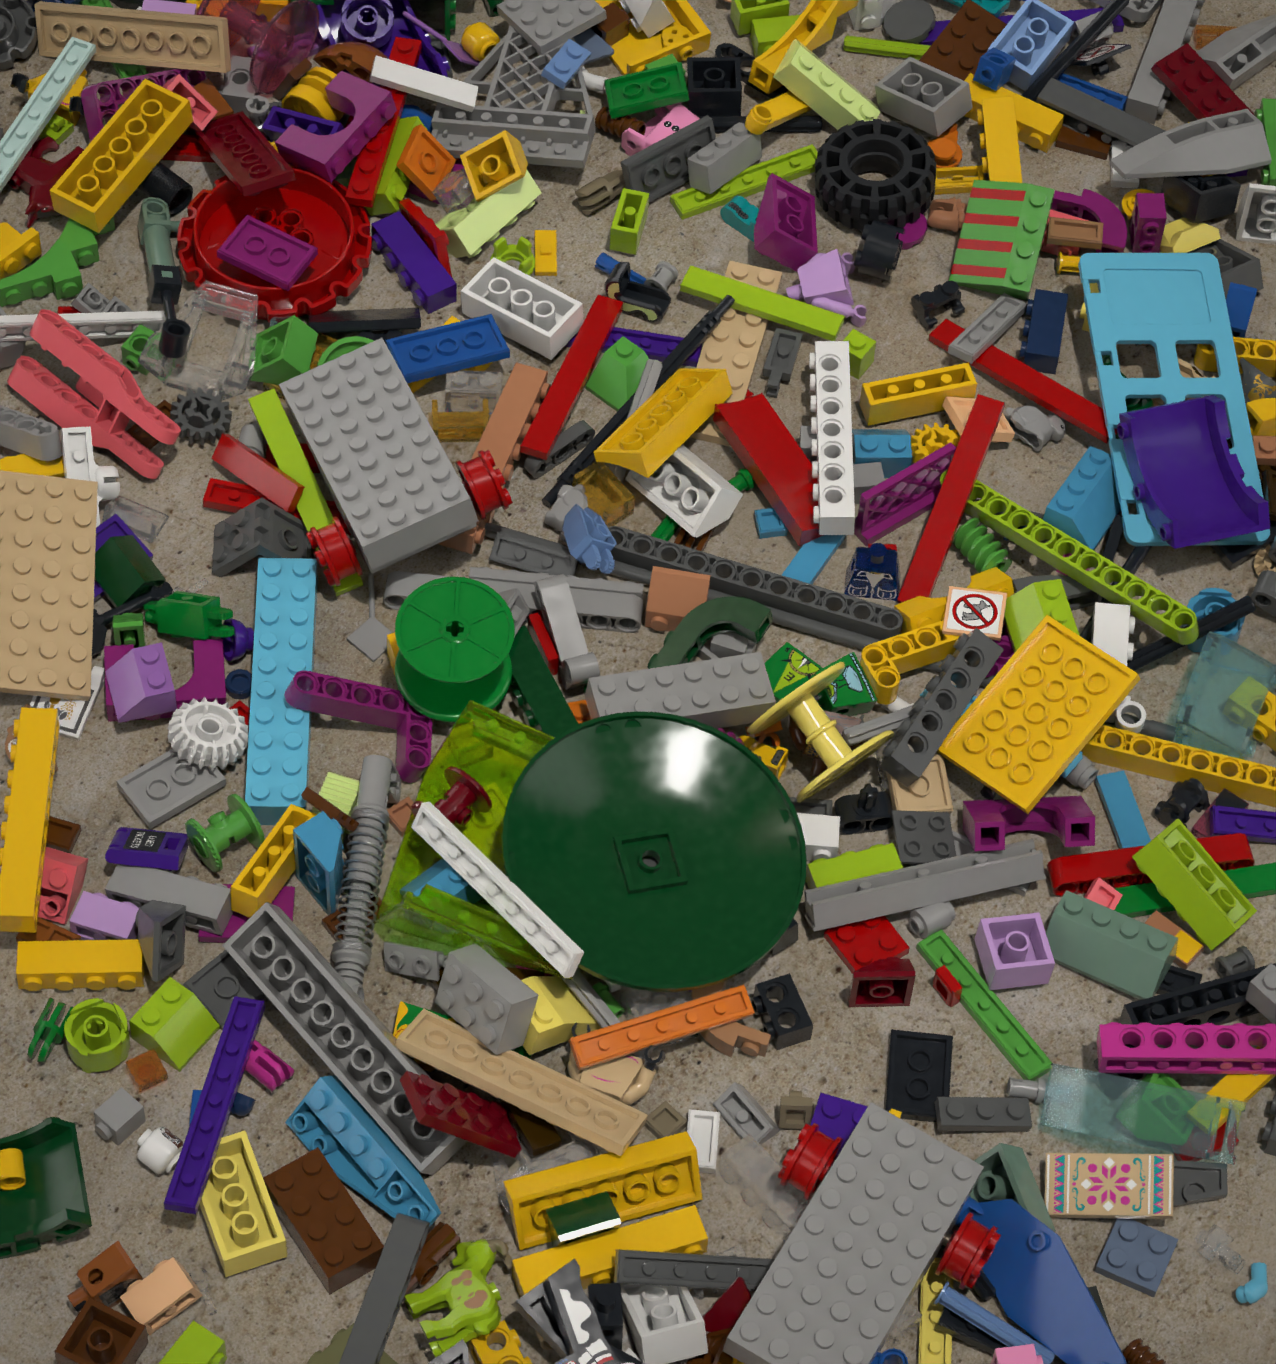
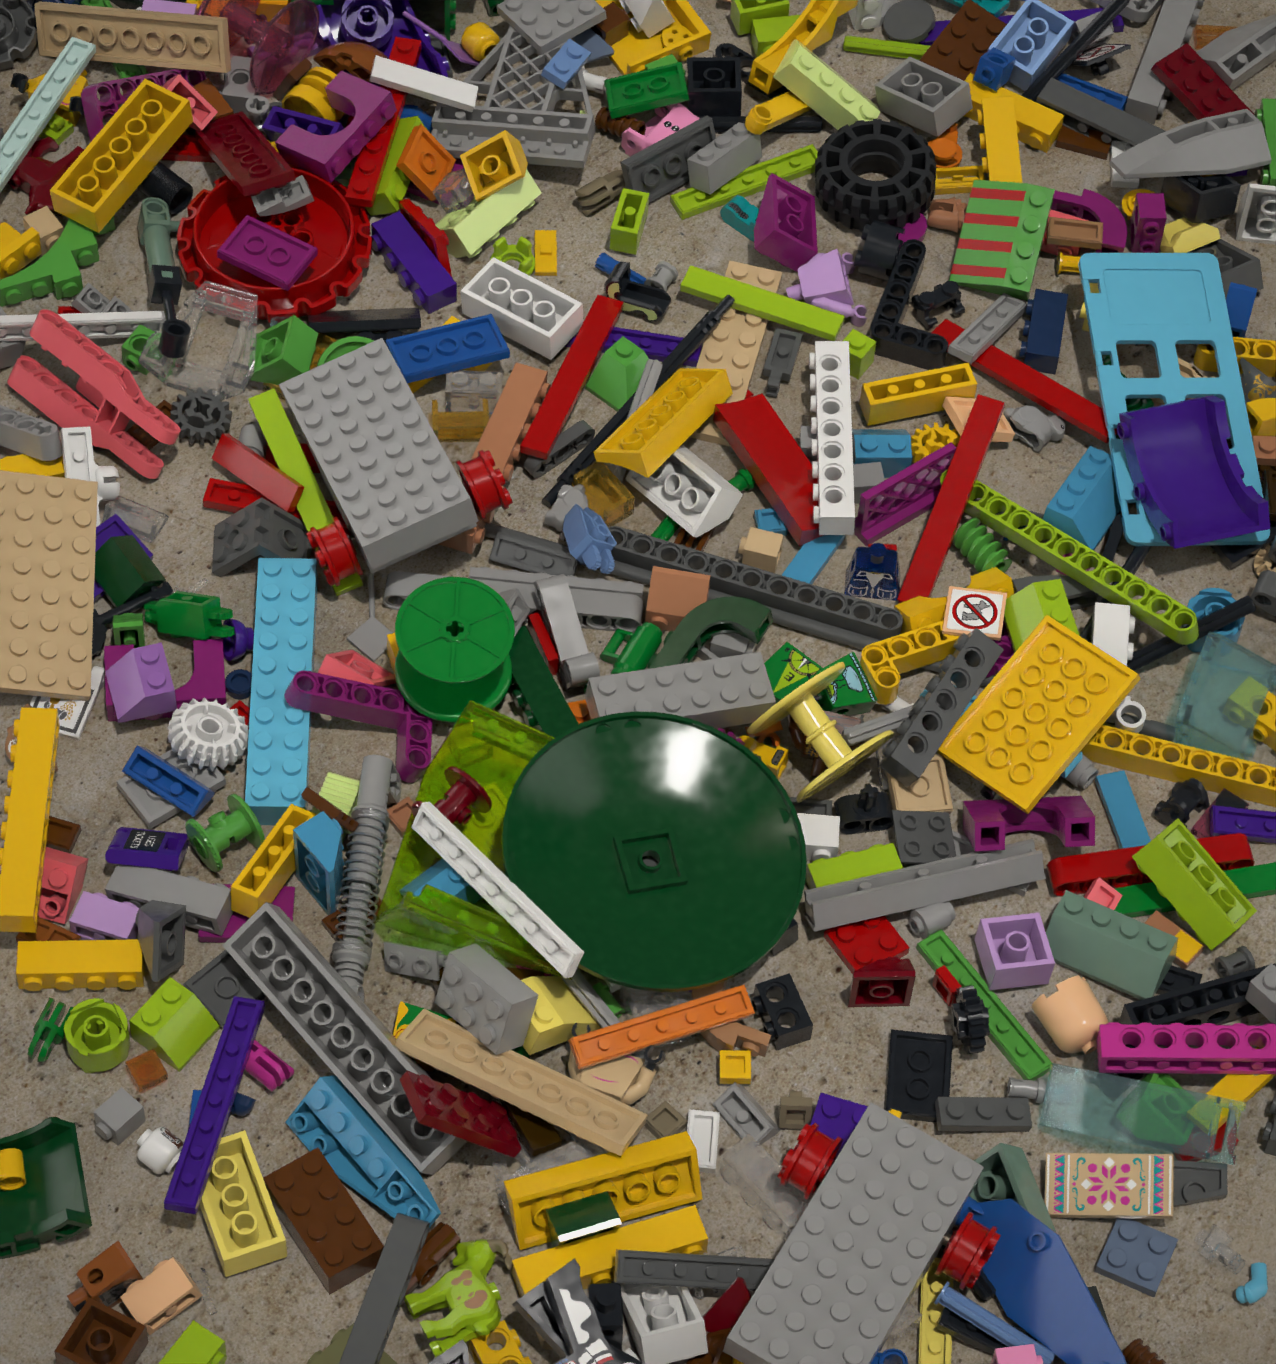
(47, 226): none -> tan brick
(167, 781): none -> blue slope
(283, 199): none -> light grey slope
(356, 667): none -> coral slope
(638, 650): none -> green piece
(734, 1067): none -> yellow plate
(761, 549): none -> tan brick
(891, 336): none -> black beam
(970, 1019): none -> black gear
(1071, 1015): none -> light nougat cylinder

